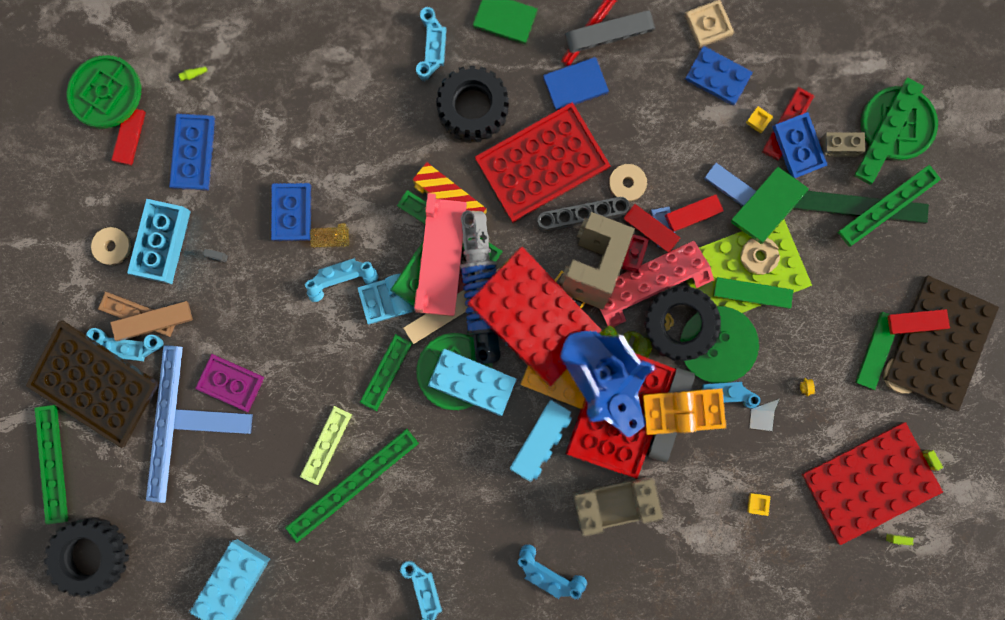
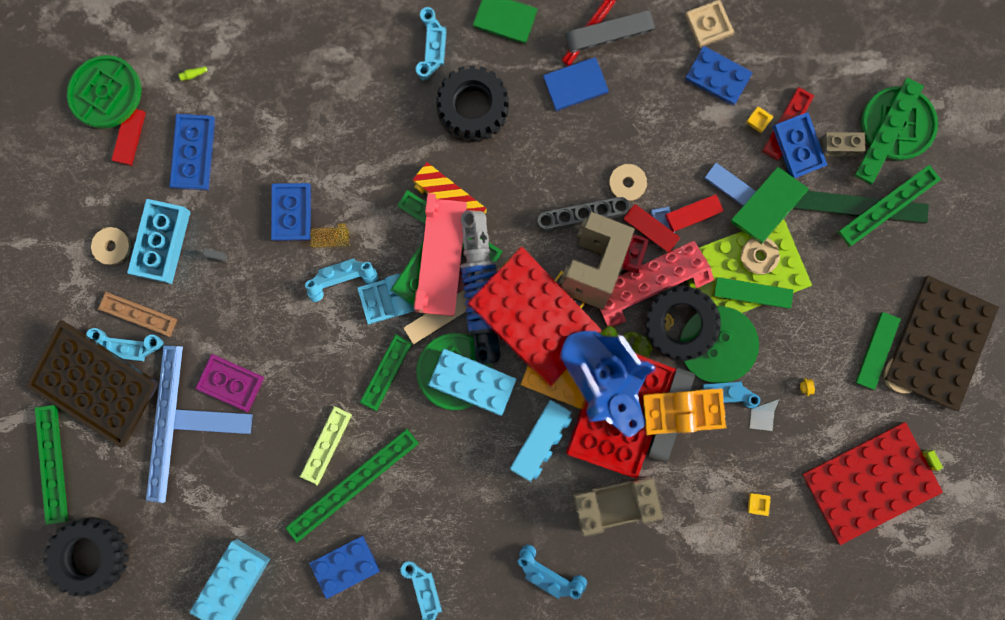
(151, 321): medium nougat tile -> none
(344, 567): none -> blue plate
(542, 162): red plate -> none
(899, 539): lime tile -> none
(918, 322): red tile -> none

